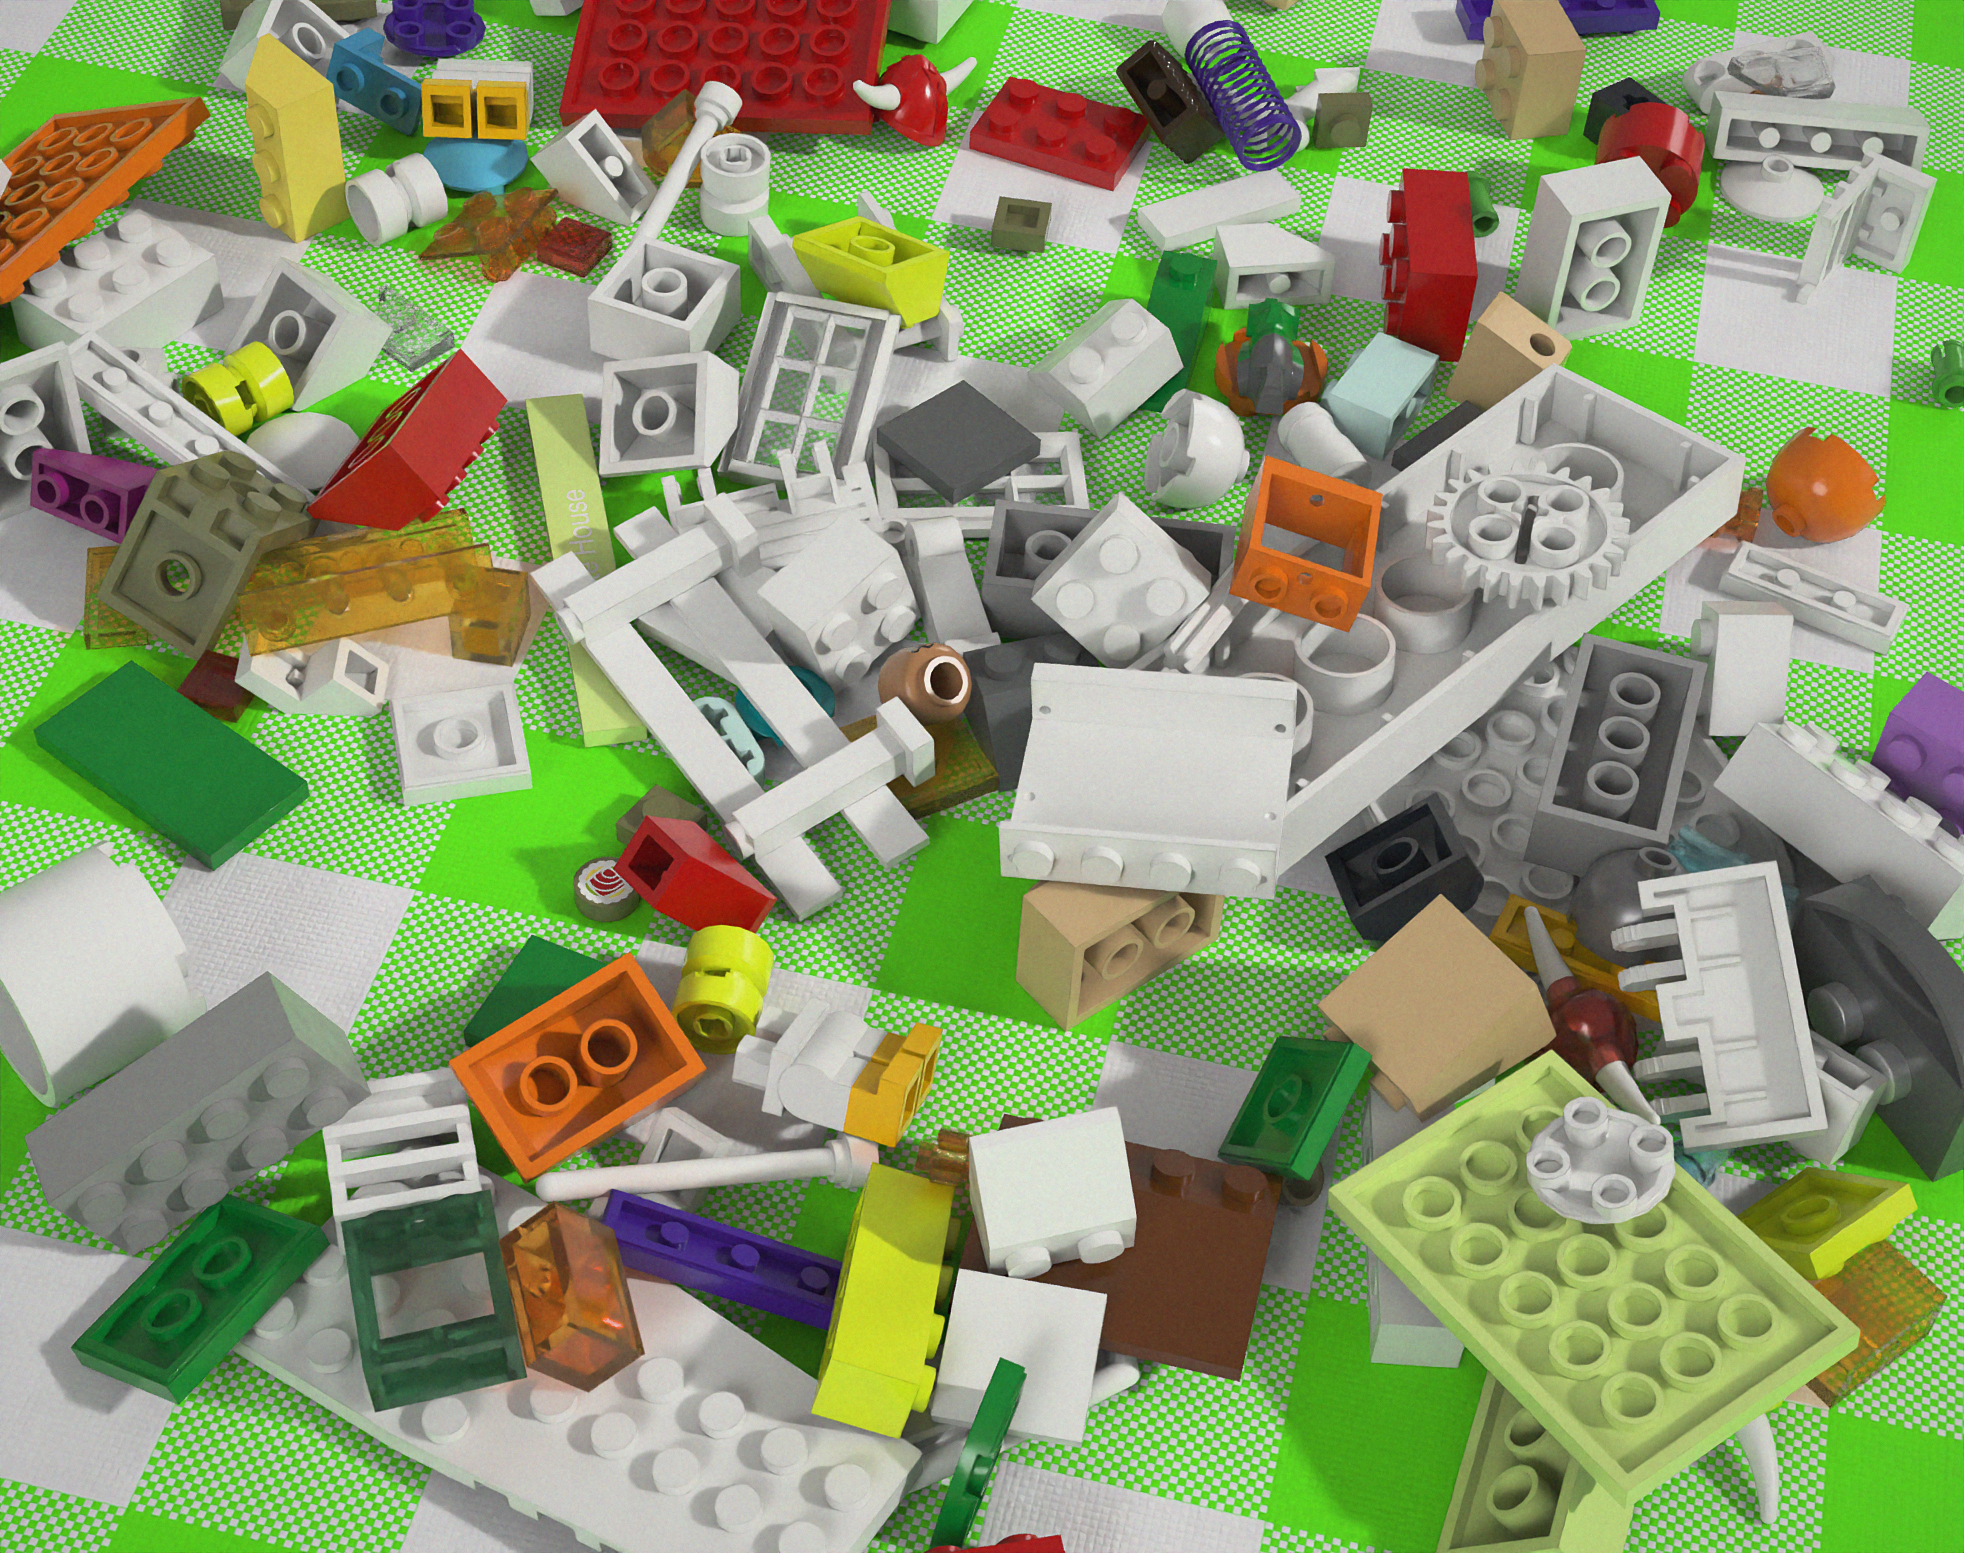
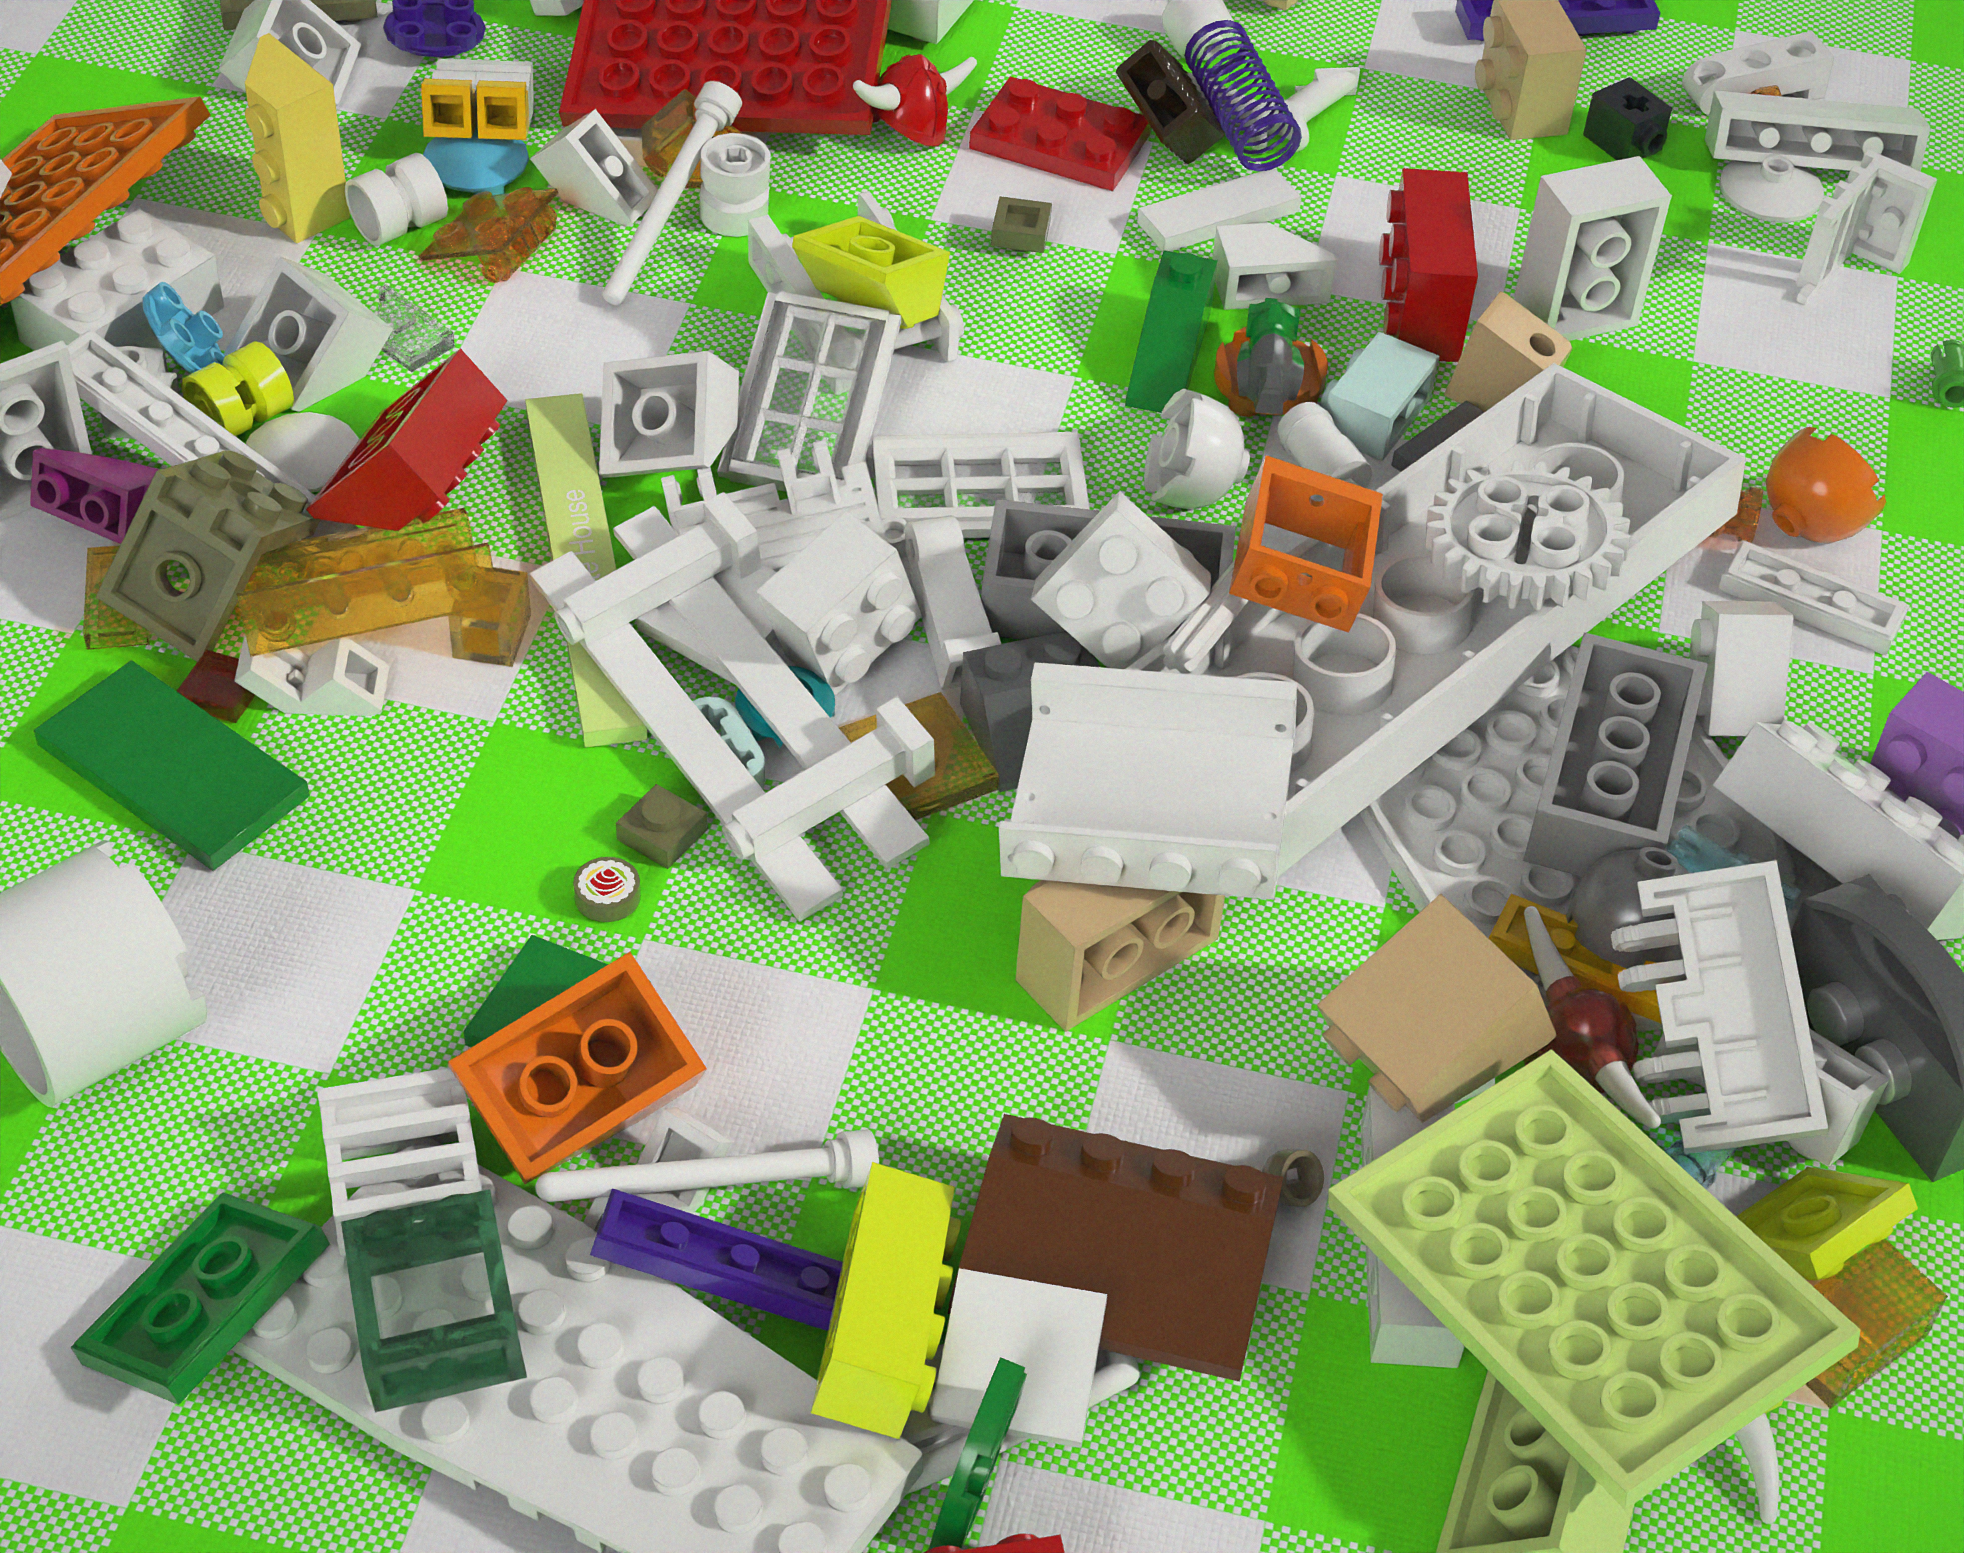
(184, 335): none -> medium azure dish
(197, 1115): light grey brick -> none
(370, 85): dark azure bracket -> none
(459, 744): white tile -> none
(570, 1297): clear orange brick -> none
(574, 247): clear red tile -> none
(663, 302): white brick -> none
(692, 877): red slope -> none
(722, 987): neon yellow wheel -> none
(839, 1070): white hips -> none
(929, 682): medium nougat head -> none
(945, 1156): clear orange plate -> none
(958, 442): dark grey tile -> none
(1052, 1193): white slope -> none
(1109, 365): white slope -> none
(1294, 1106): green tile -> none
(1342, 120): olive plate -> none
(1402, 869): black slope -> none
(1483, 214): bright green pin -> none
(1600, 1163): white dish -> none
(1664, 143): red brick -> none
(1786, 73): clear tile -> none

